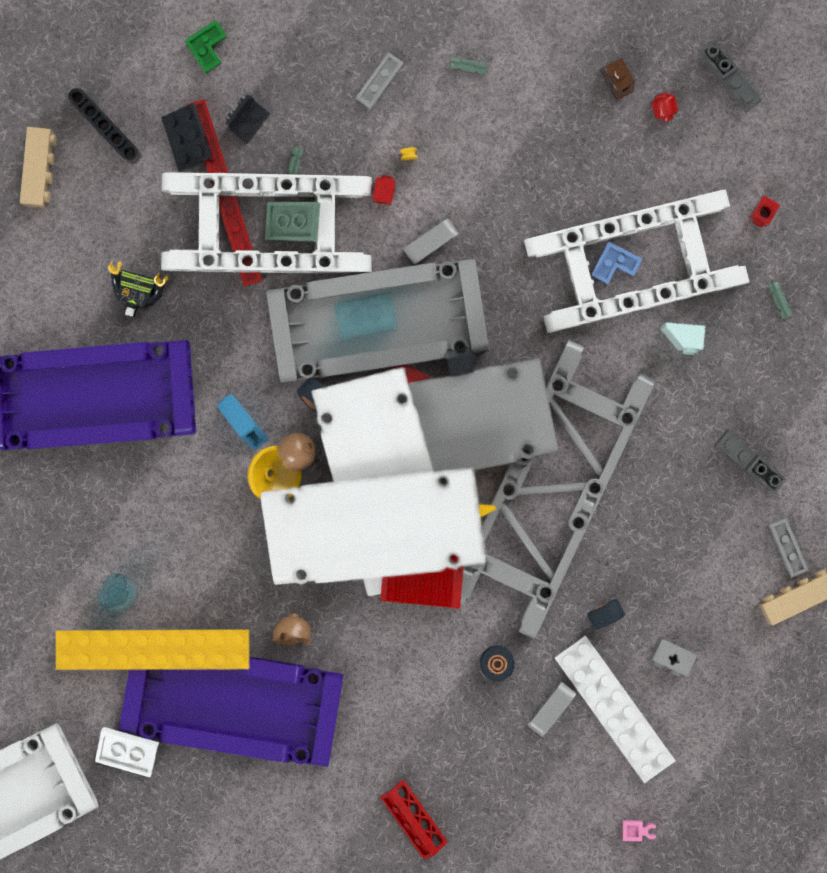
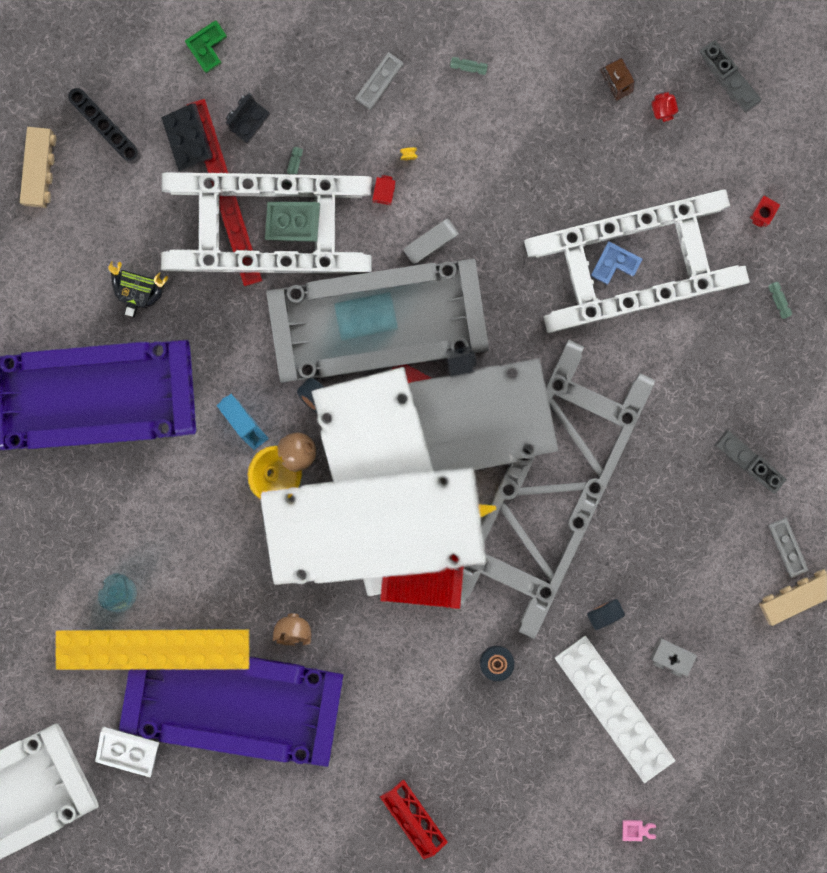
(552, 709): light grey beam -> none
(685, 337): light aqua slope -> none

